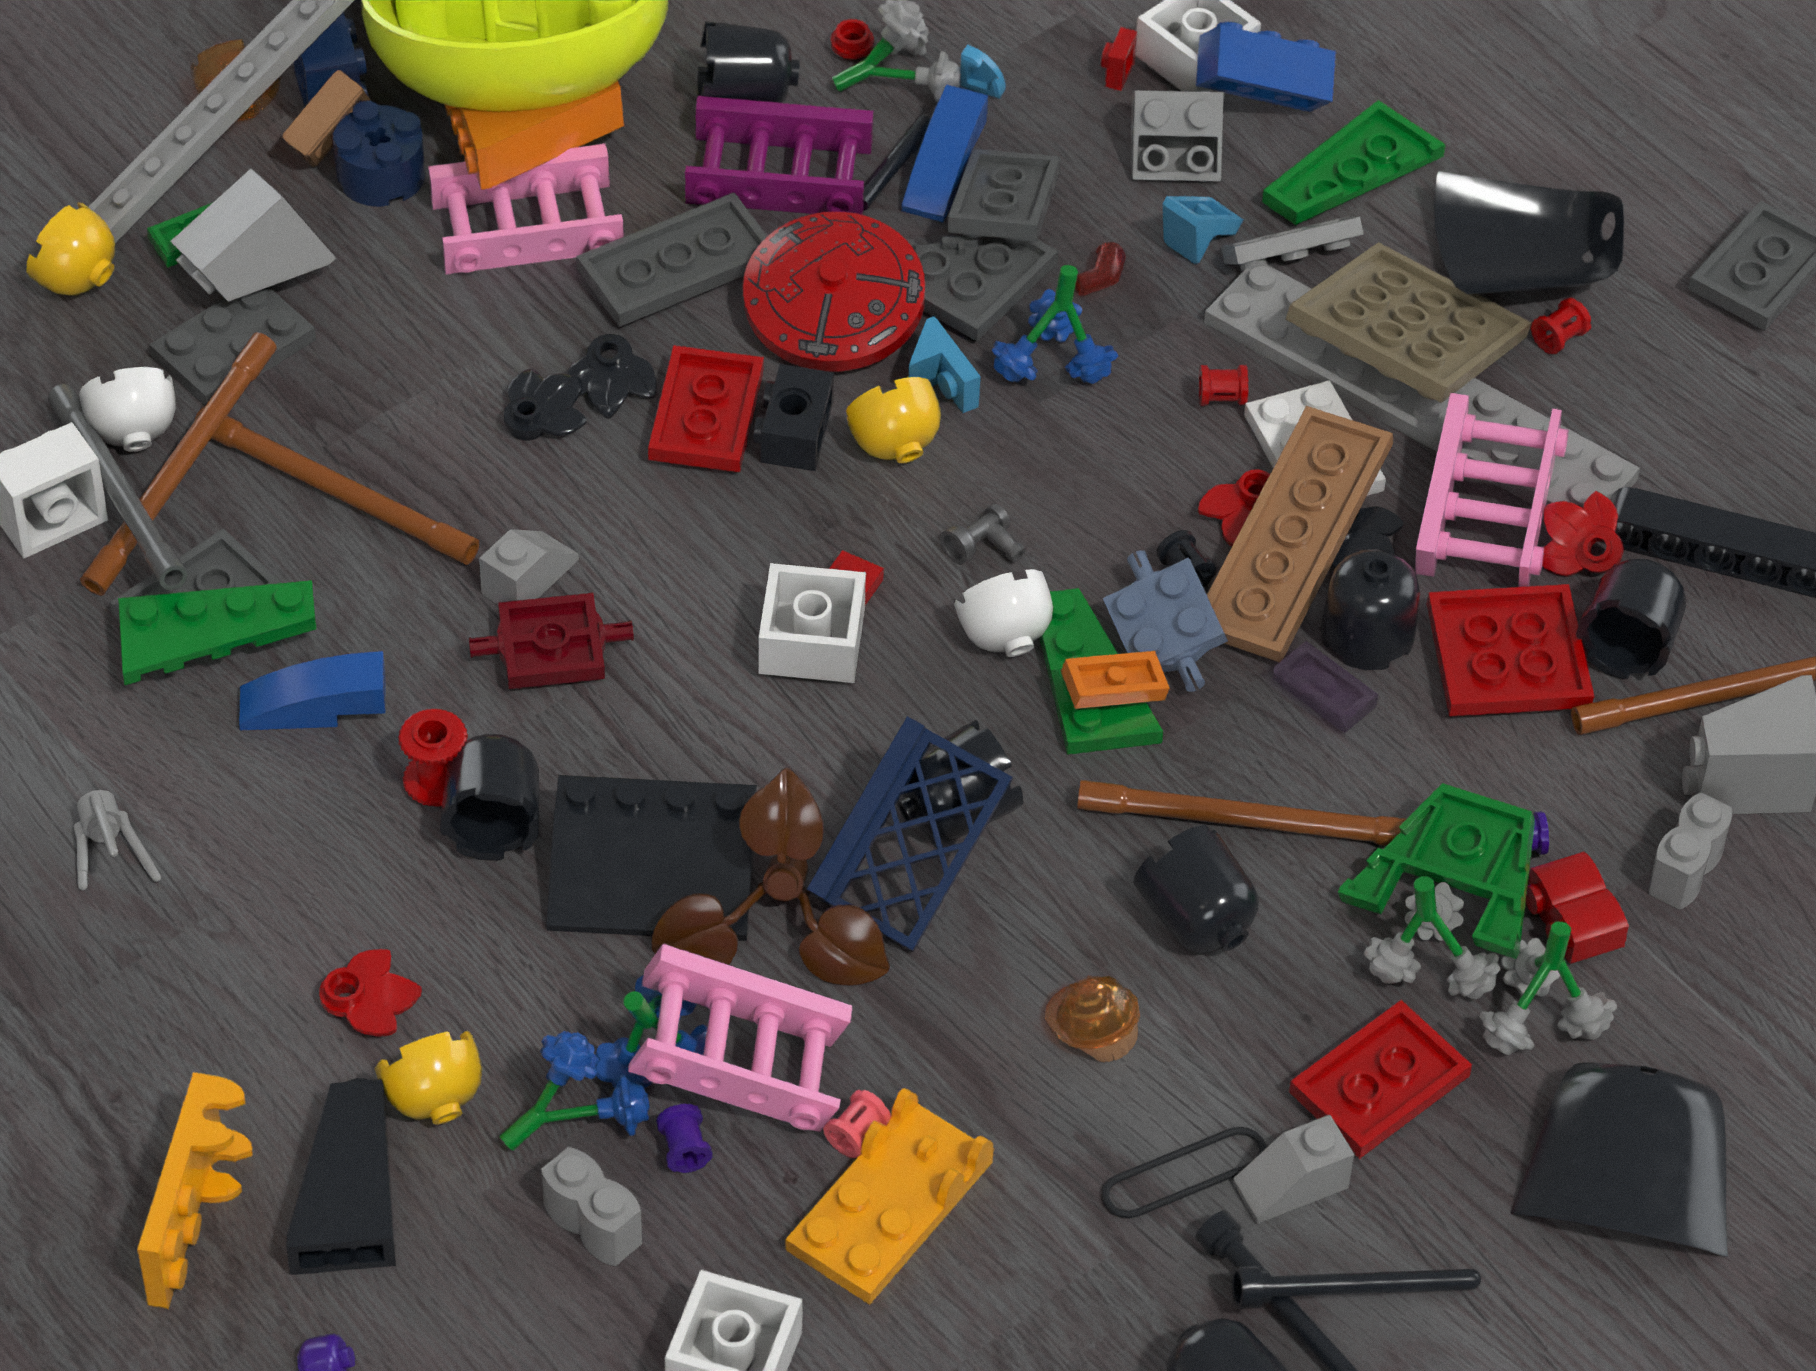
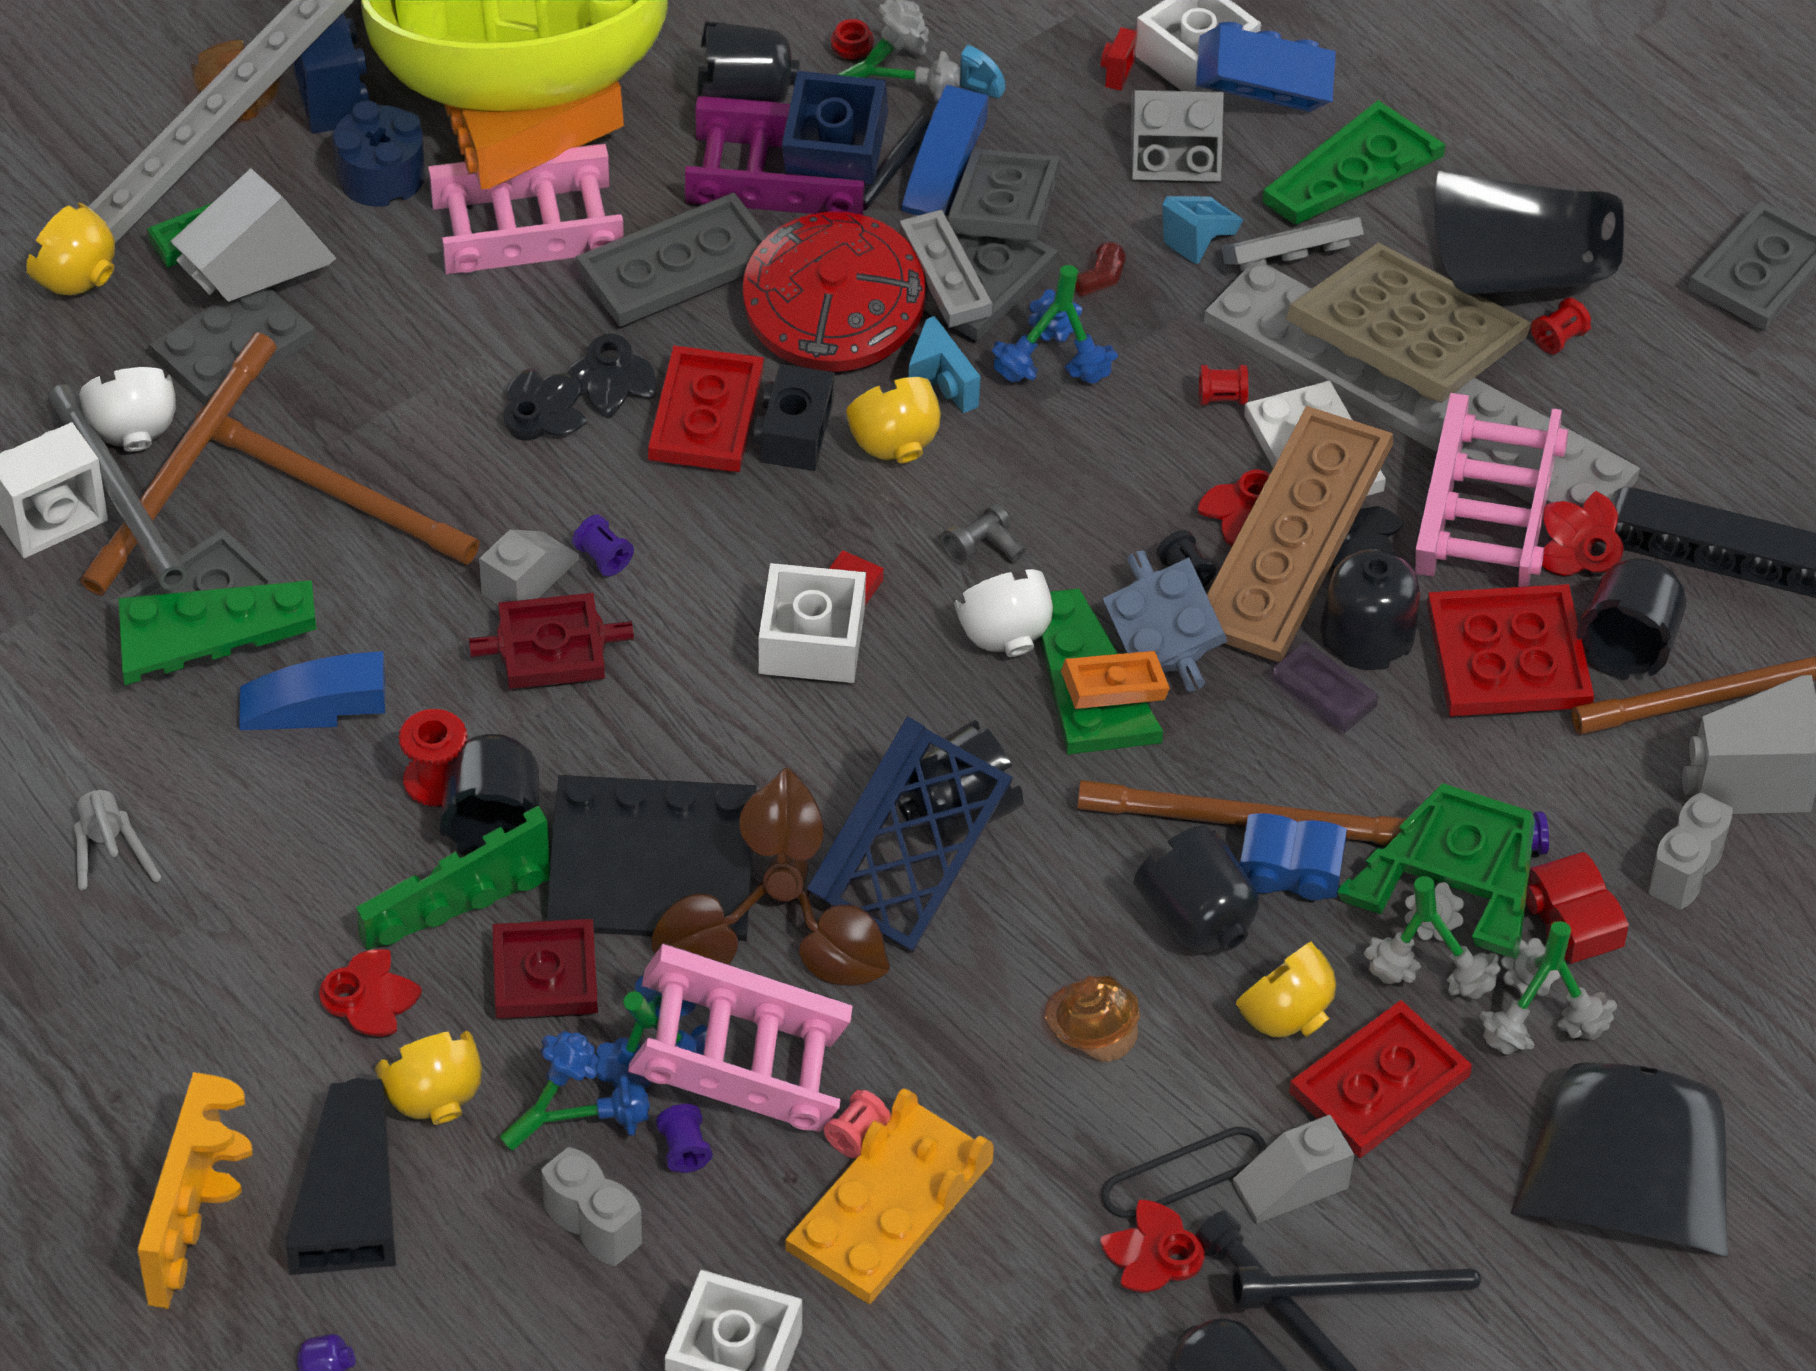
(314, 127): medium nougat slope -> none
(459, 884): none -> green wing
(544, 968): none -> dark red plate
(603, 545): none -> dark purple bush
(835, 126): none -> dark blue brick
(946, 268): none -> light grey plate
(1148, 1248): none -> red plate
(1291, 995): none -> yellow cylinder
(1293, 855): none -> blue brick

